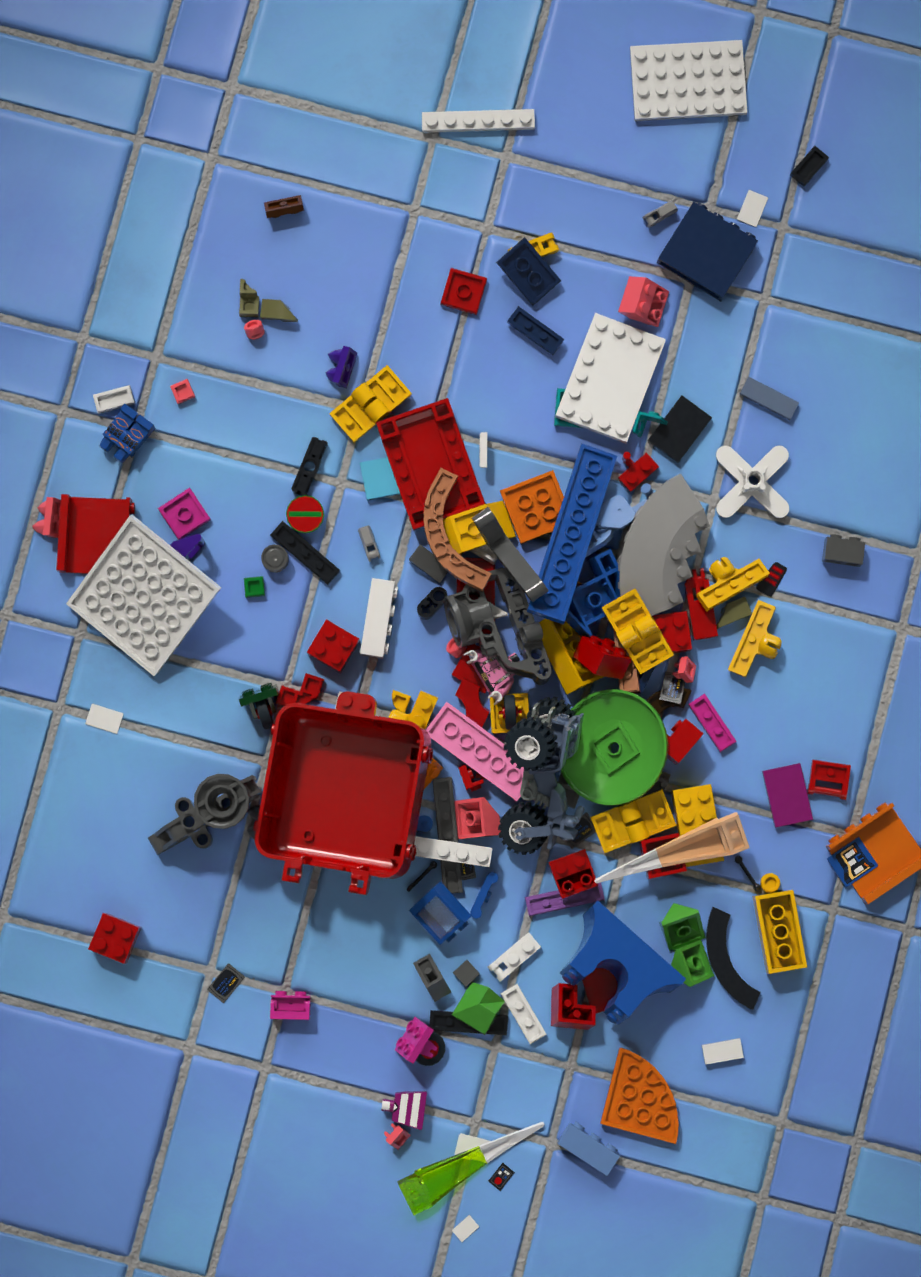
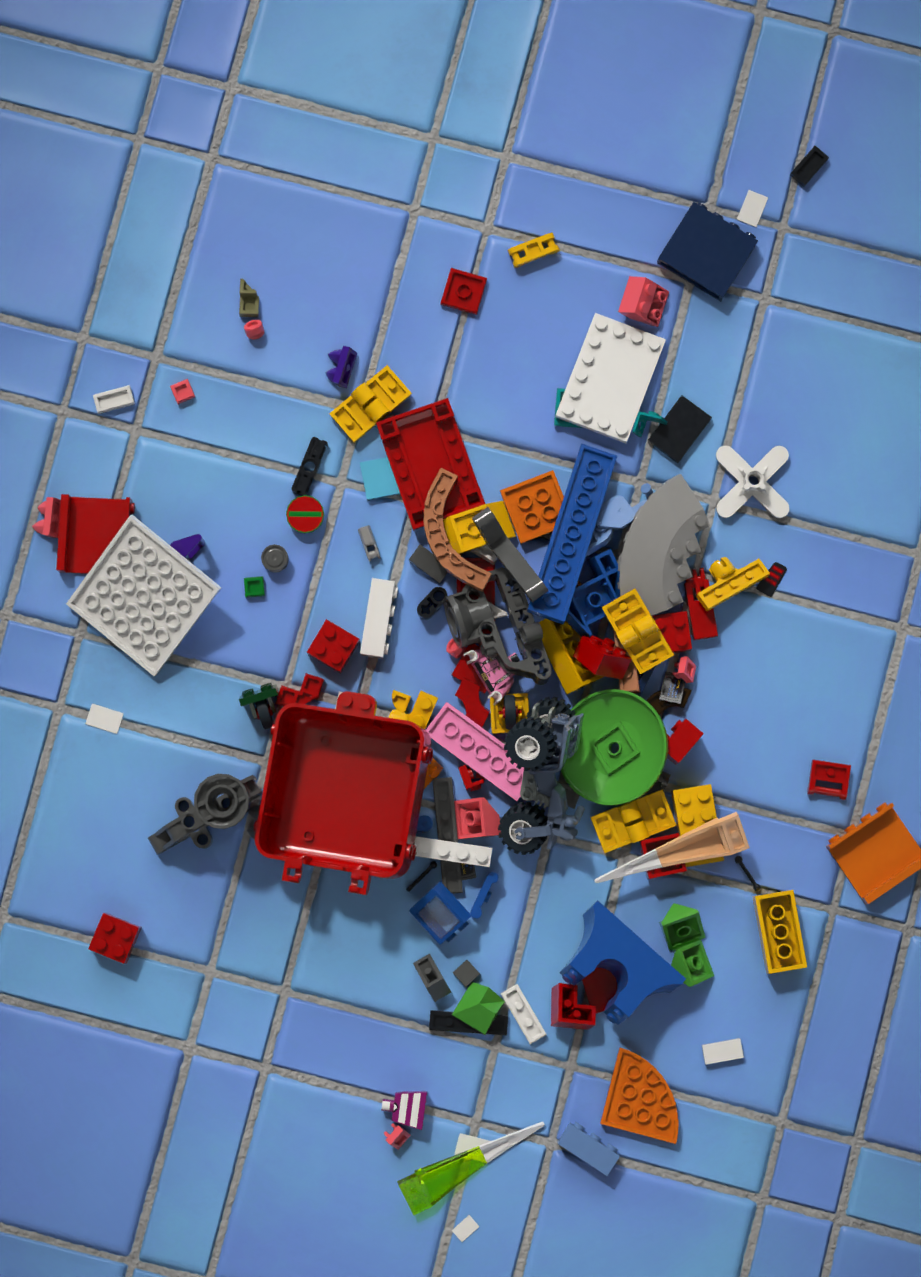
(127, 433): blue hips -> none
(184, 514): dark pink tile -> none
(226, 983): sticker -> none
(276, 310): olive slope -> none
(284, 206): reddish brown plate -> none
(290, 1006): dark pink hinge -> none
(305, 552): black tile -> none
(420, 1044): dark pink plate -> none
(478, 120): white plate -> none
(483, 450): white tile -> none
(501, 1176): black sticker -> none
(514, 956): white plate -> none
(528, 271): dark blue tile -> none
(535, 330): dark blue plate -> none
(552, 900): medium lavender tile -> none
(573, 873): red slope -> none
(585, 829): sticker -> none
(637, 471): red plate -> none
(662, 212): light grey bar -> none
(688, 80): white plate -> none
(712, 723): dark pink tile -> none
(721, 962): black tile -> none
(734, 611): olive slope -> none
(755, 640): yellow plate -> none
(769, 398): sand blue tile -> none
(770, 882): yellow tile -> none
(787, 795): magenta tile -> none
(843, 551): dark grey brick -> none
(852, 862): sticker -> none

